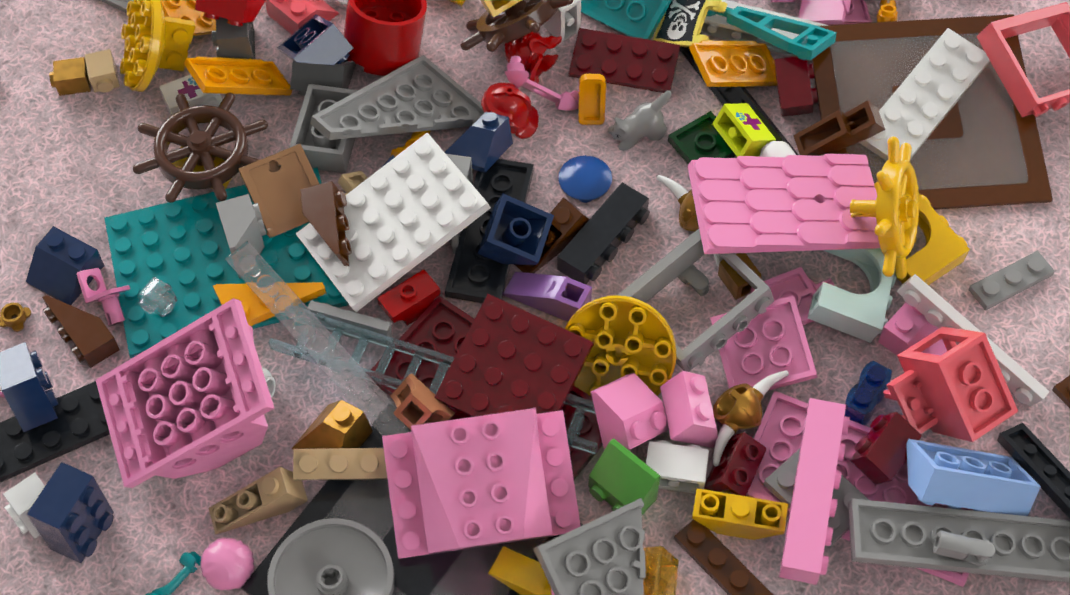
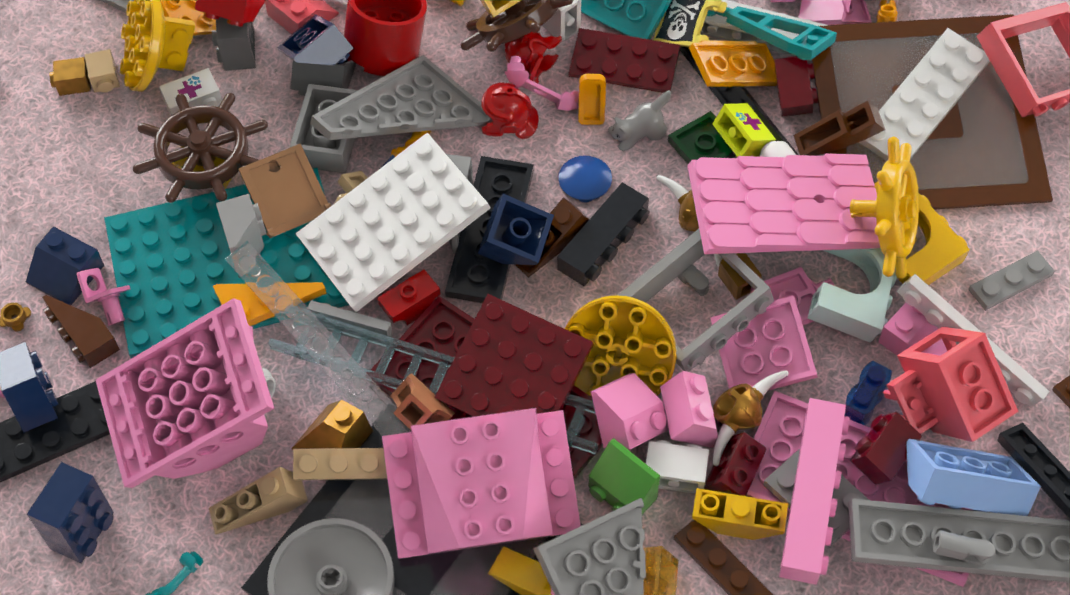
(20, 501): white brick -> none
(157, 297): clear plate -> none
(227, 564): bright pink hair -> none
(237, 76): light orange piece -> none
(324, 209): reddish brown slope -> none
(484, 141): dark blue slope -> none
(549, 293): medium lavender slope -> none

